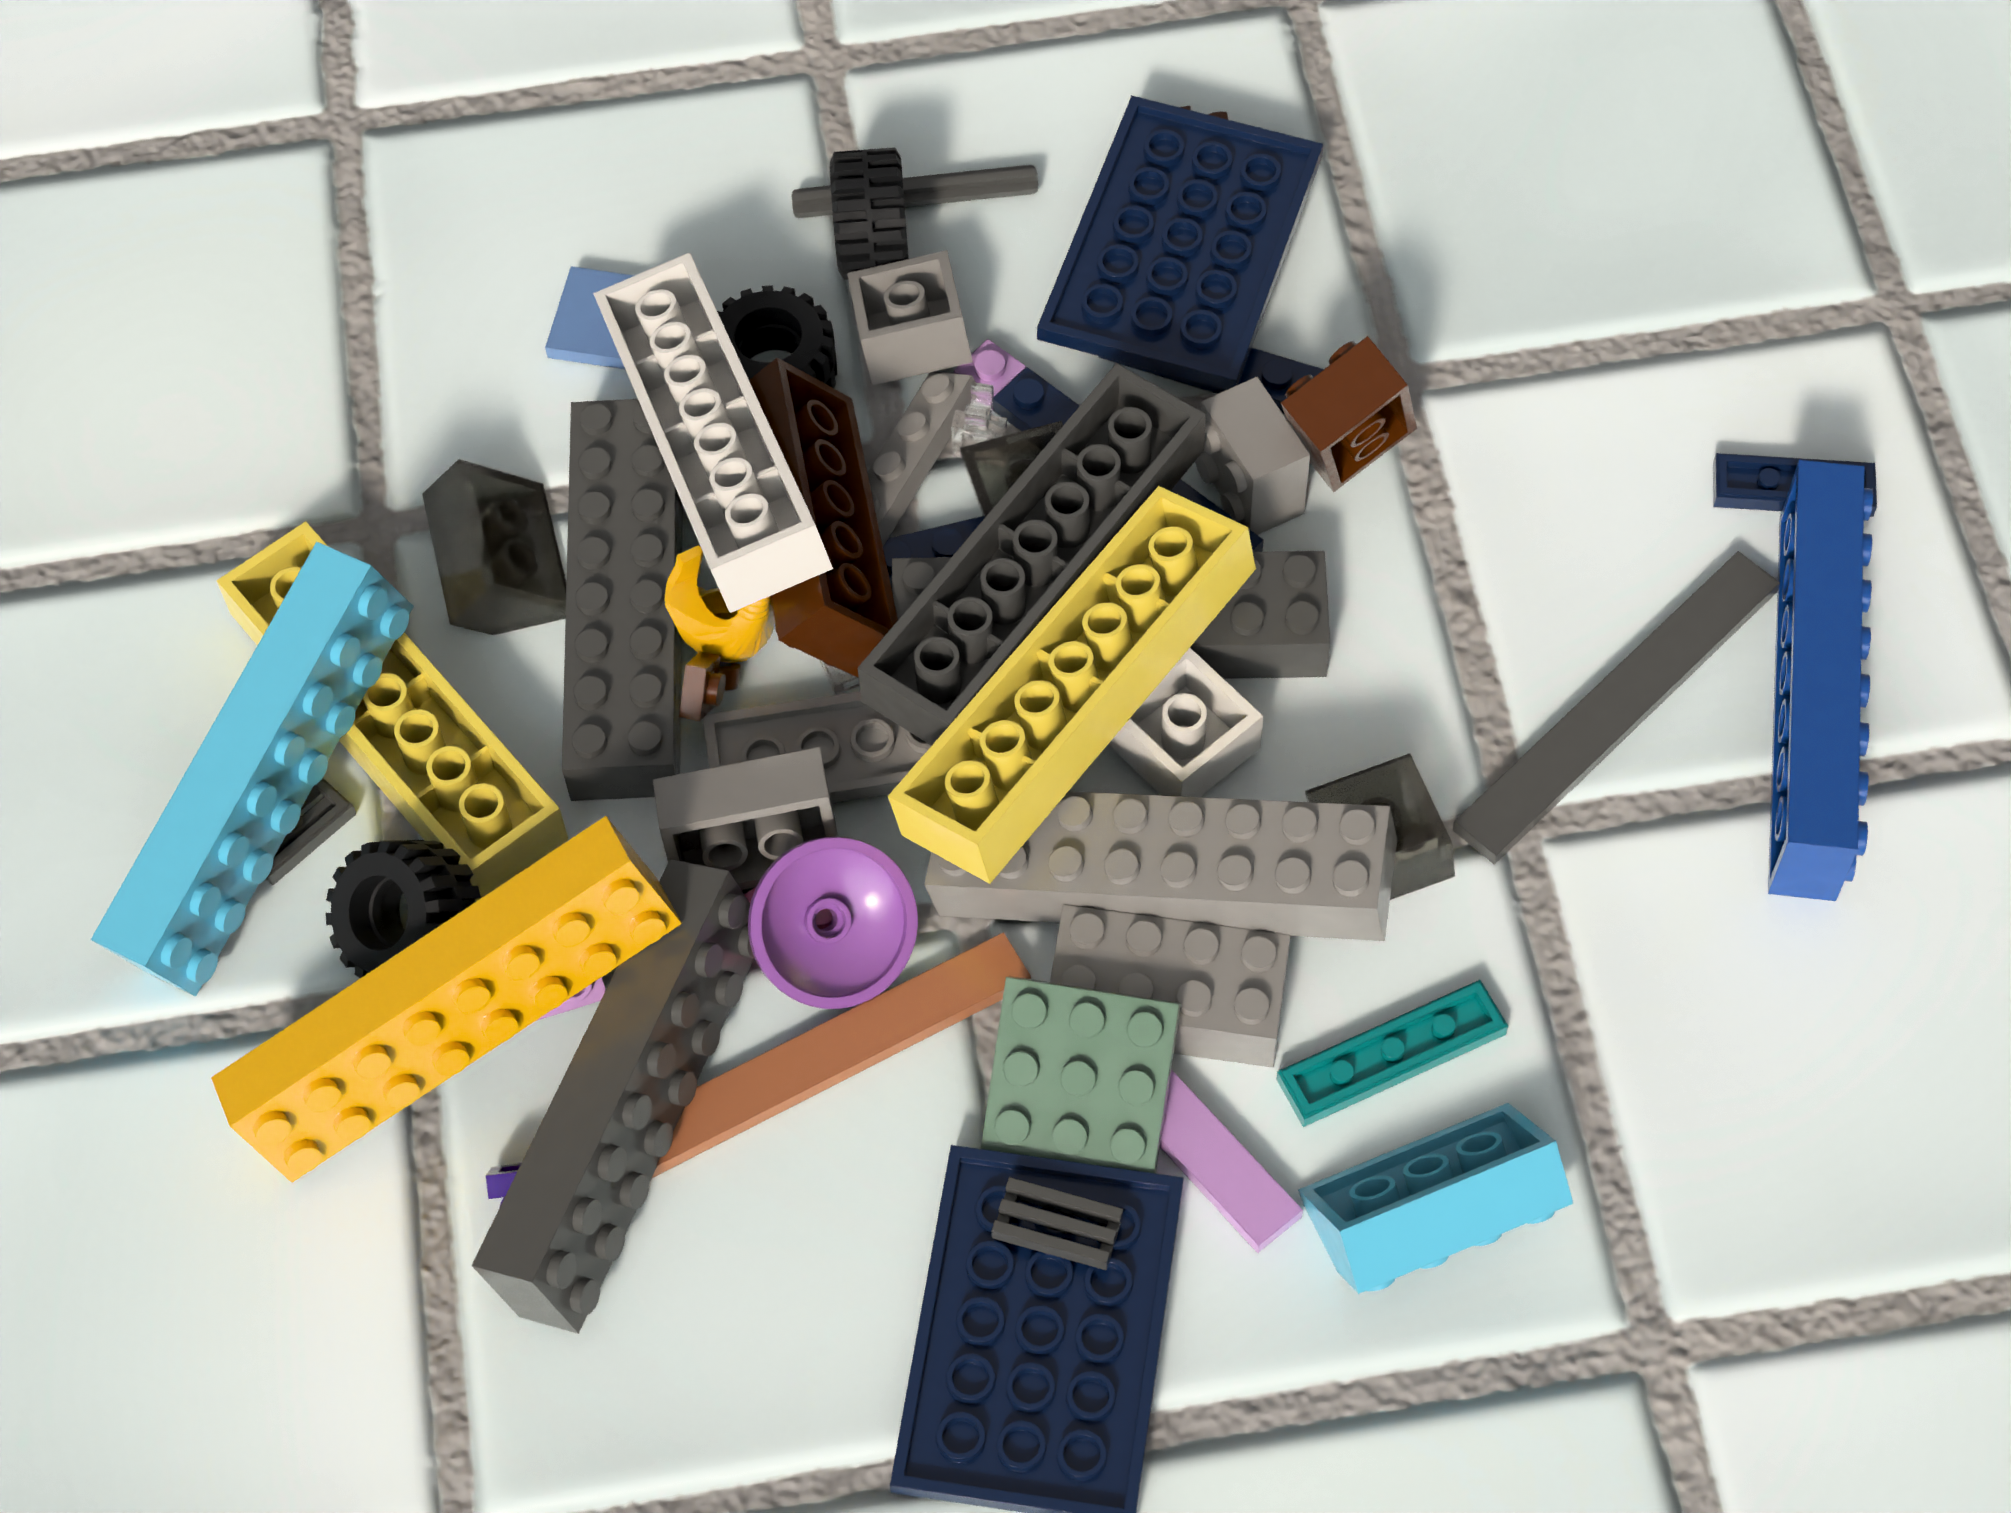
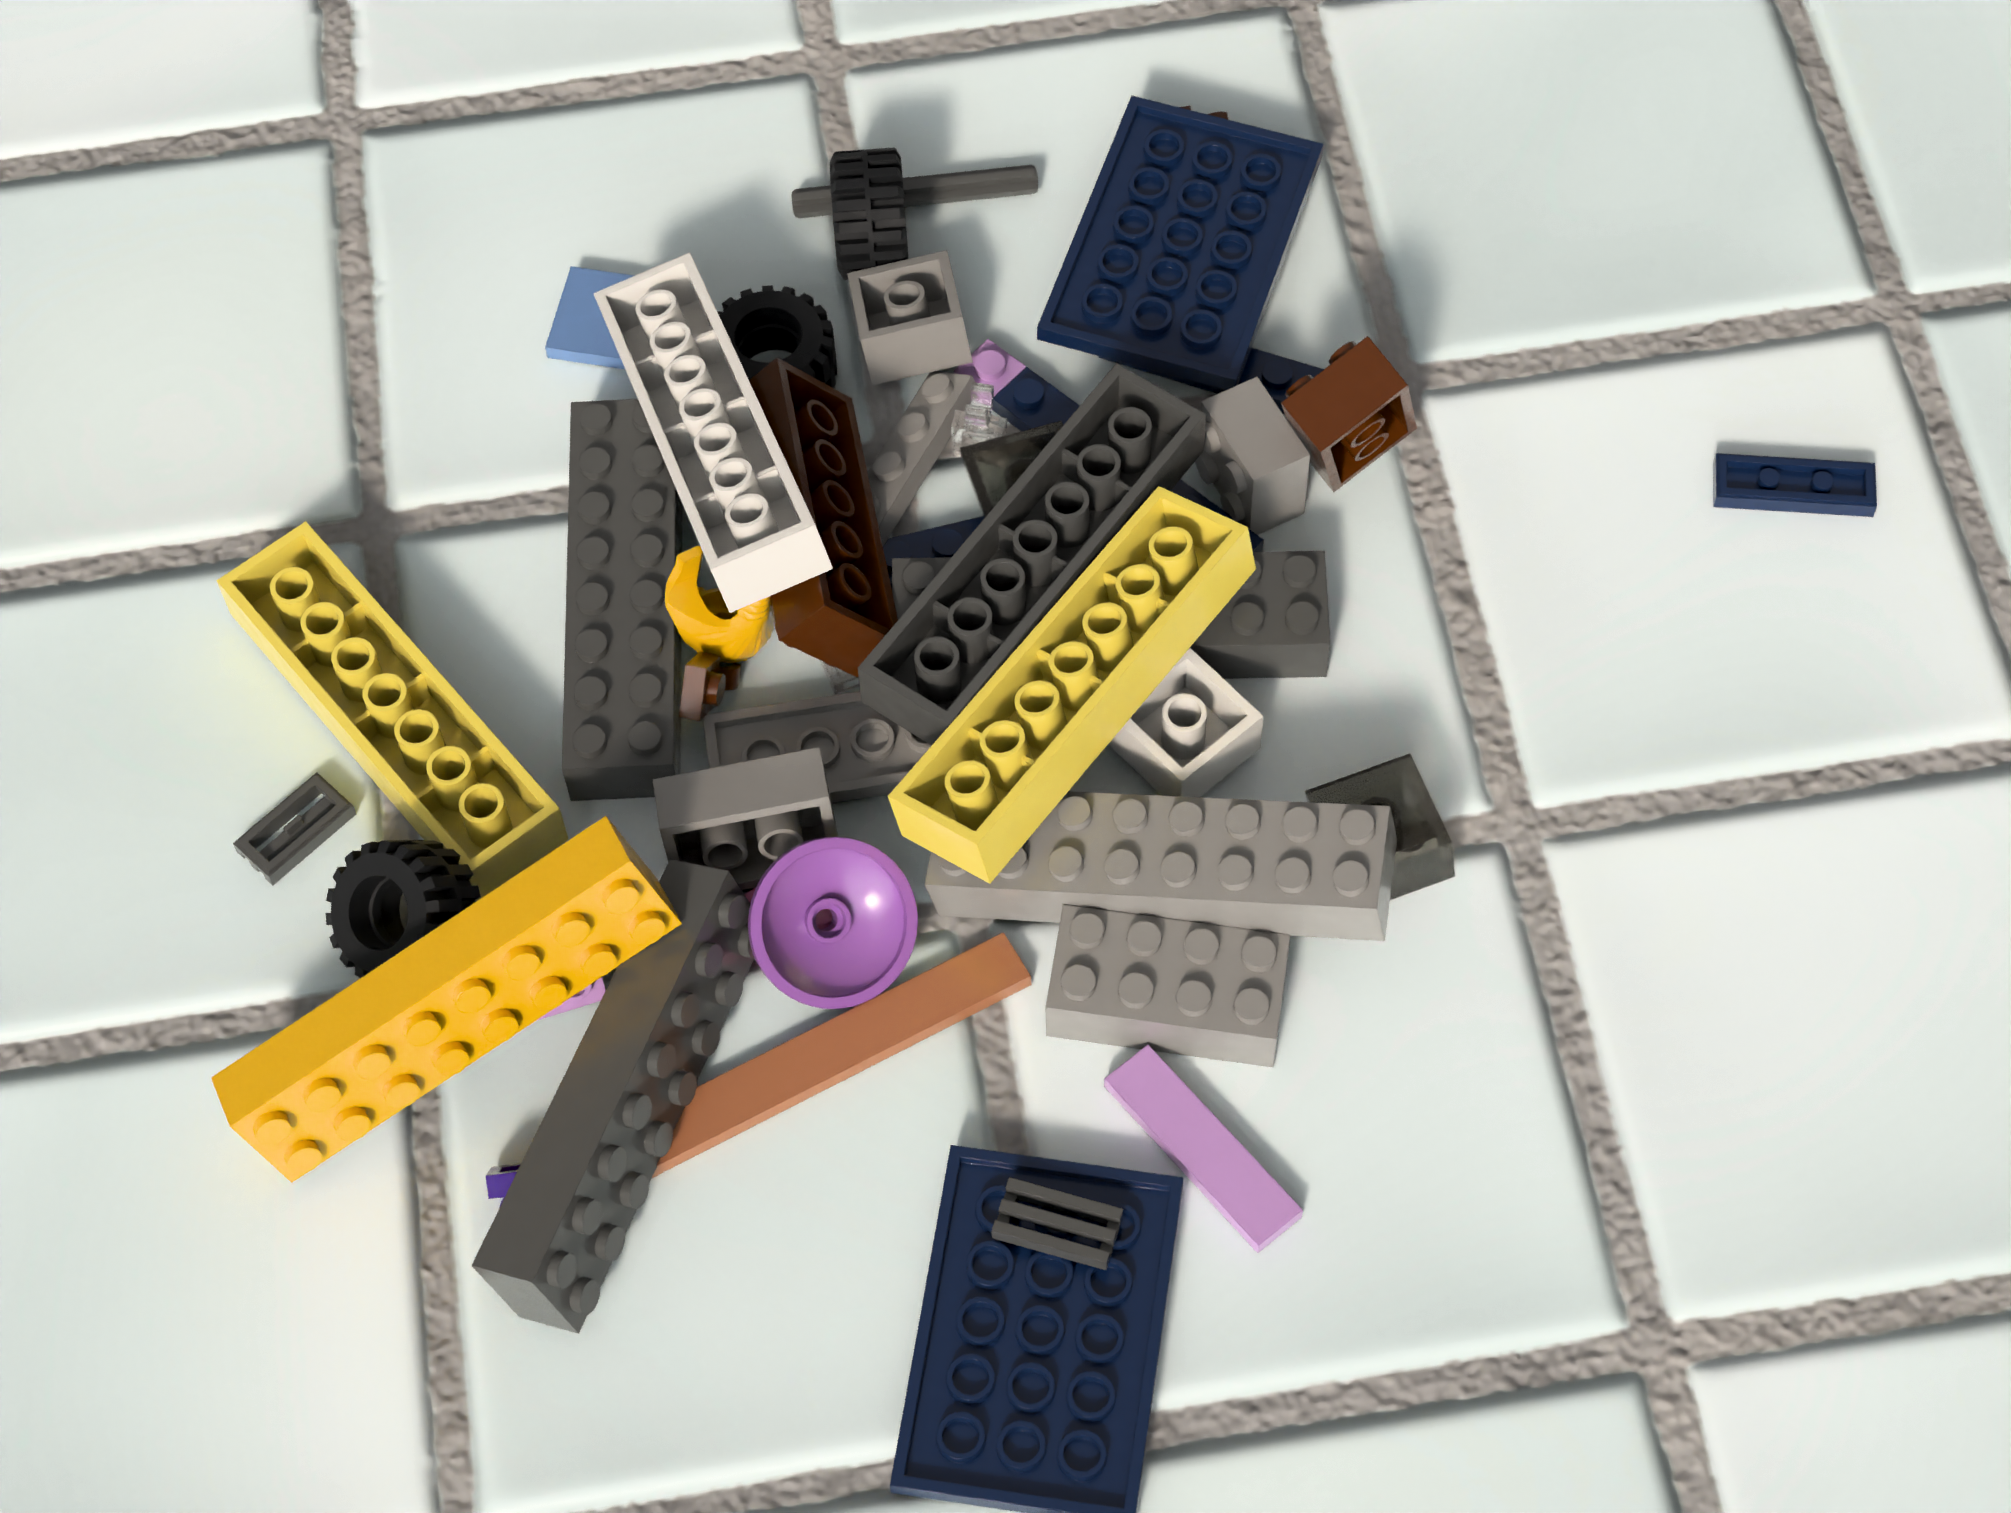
(255, 770): medium azure brick -> none
(495, 549): clear smoke slope -> none
(1080, 1075): sand green plate -> none
(1391, 1053): teal tile -> none
(1437, 1197): medium azure slope -> none
(1615, 708): dark grey tile -> none
(1820, 682): blue brick -> none

